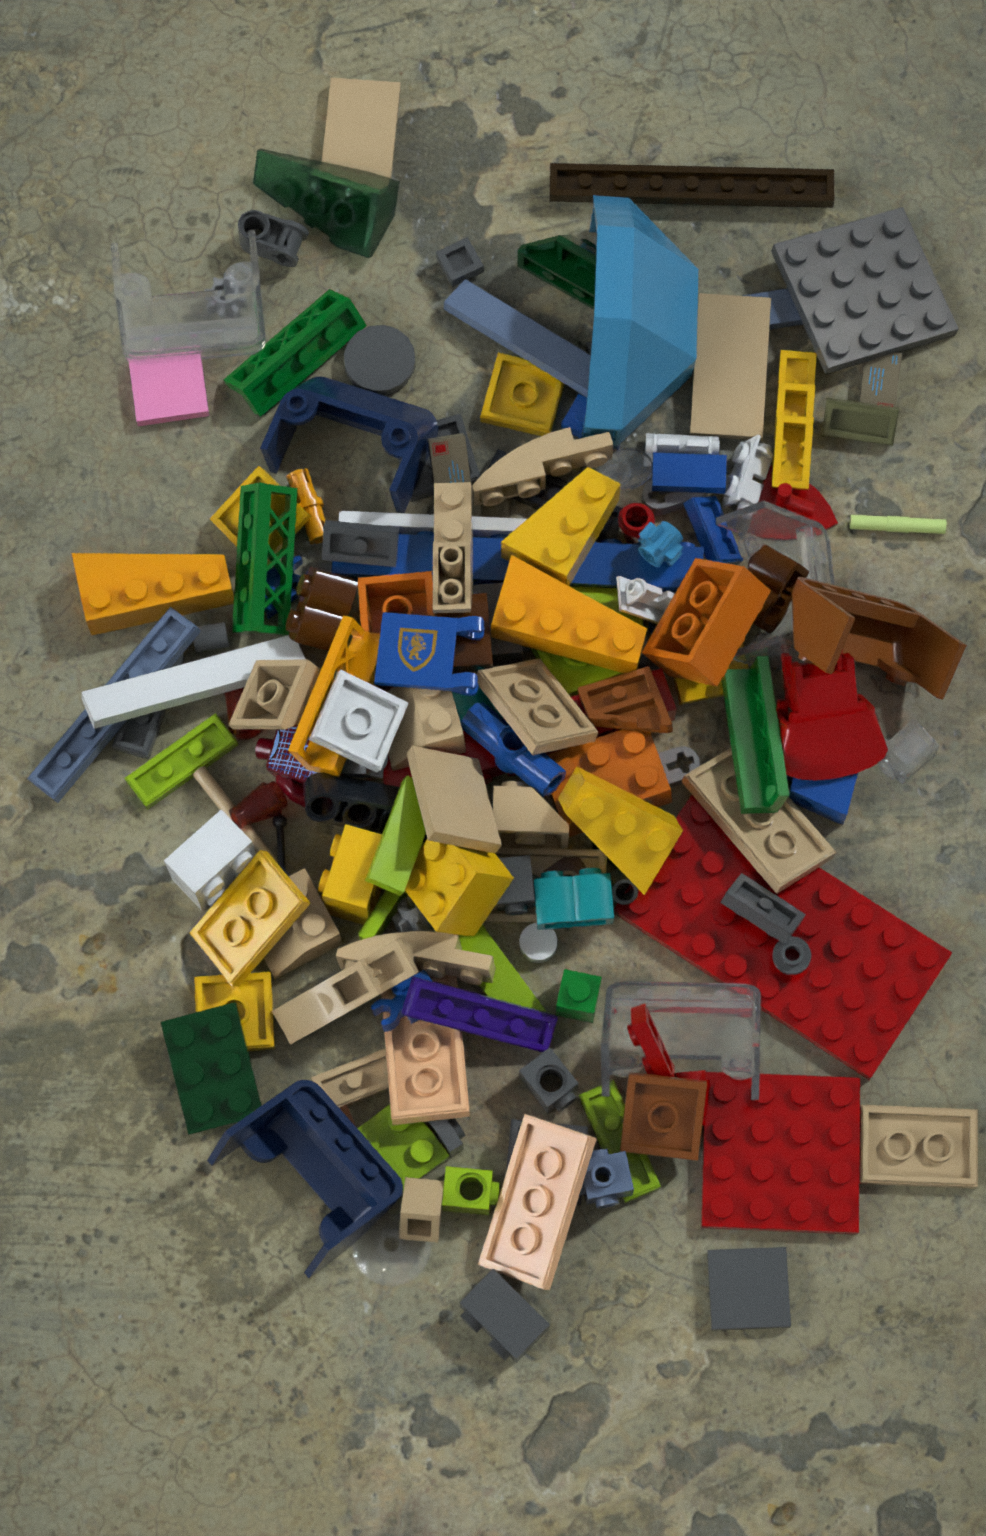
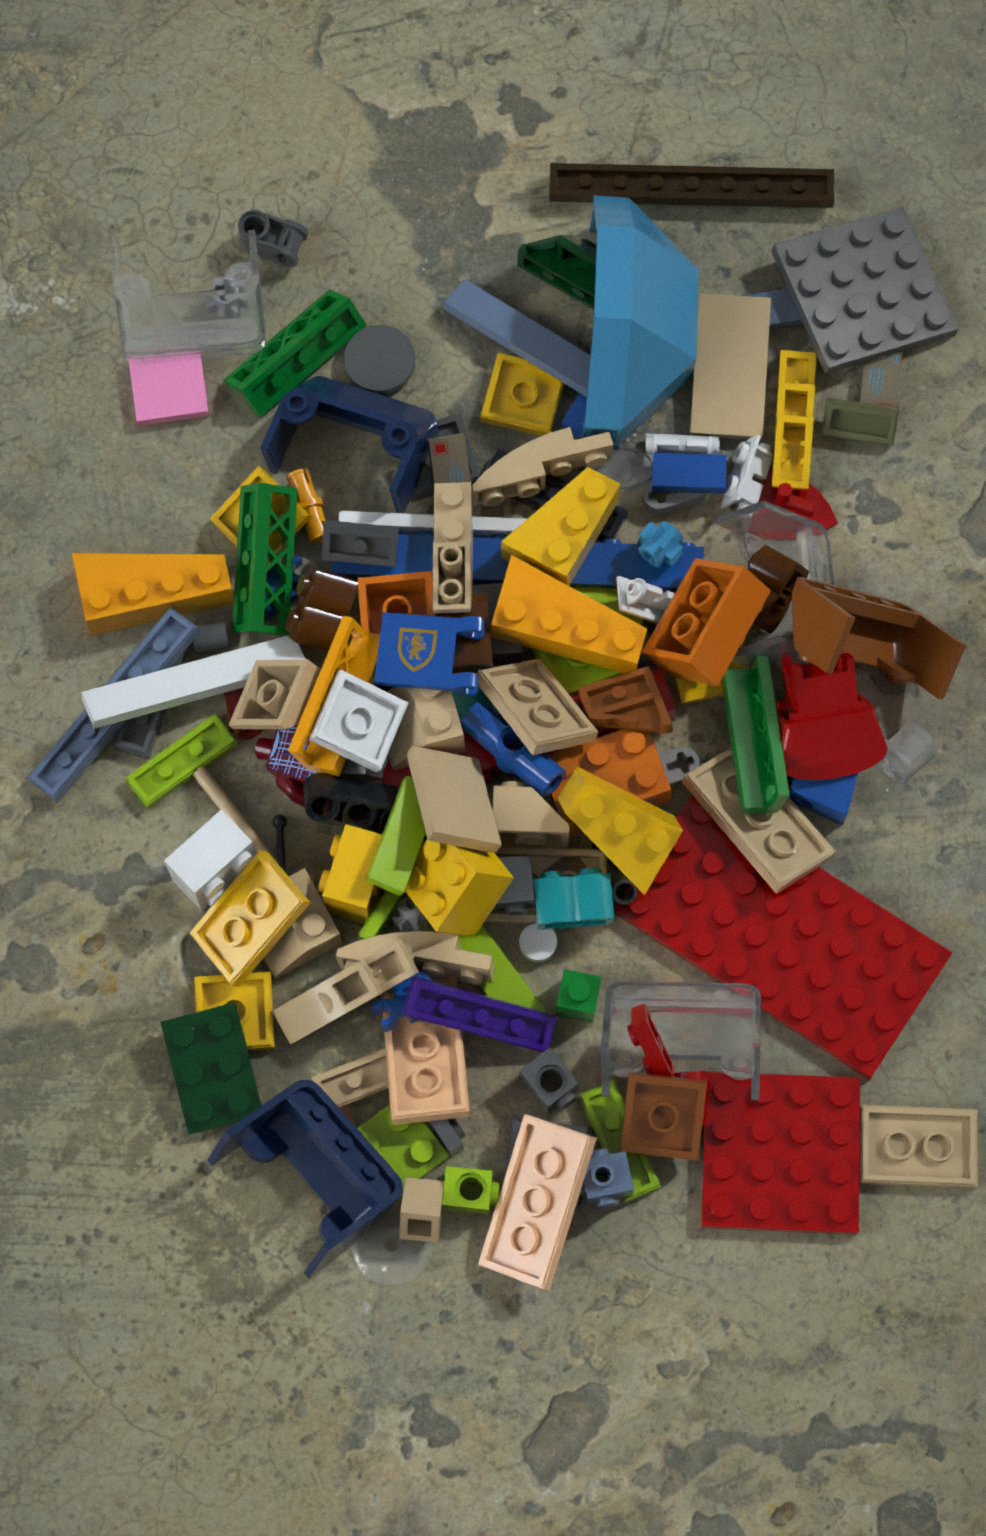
(261, 804): clear red cone -> none
(338, 200): clear green wedge -> none
(362, 124): tan tile -> none
(459, 261): dark grey plate -> none
(503, 1316): dark grey brick -> none
(633, 520): red cone -> none
(717, 541): blue plate -> none
(748, 1288): dark grey tile -> none
(763, 908): dark grey plate -> none
(791, 967): dark grey plate -> none
(898, 524): yellowish green piece -> none

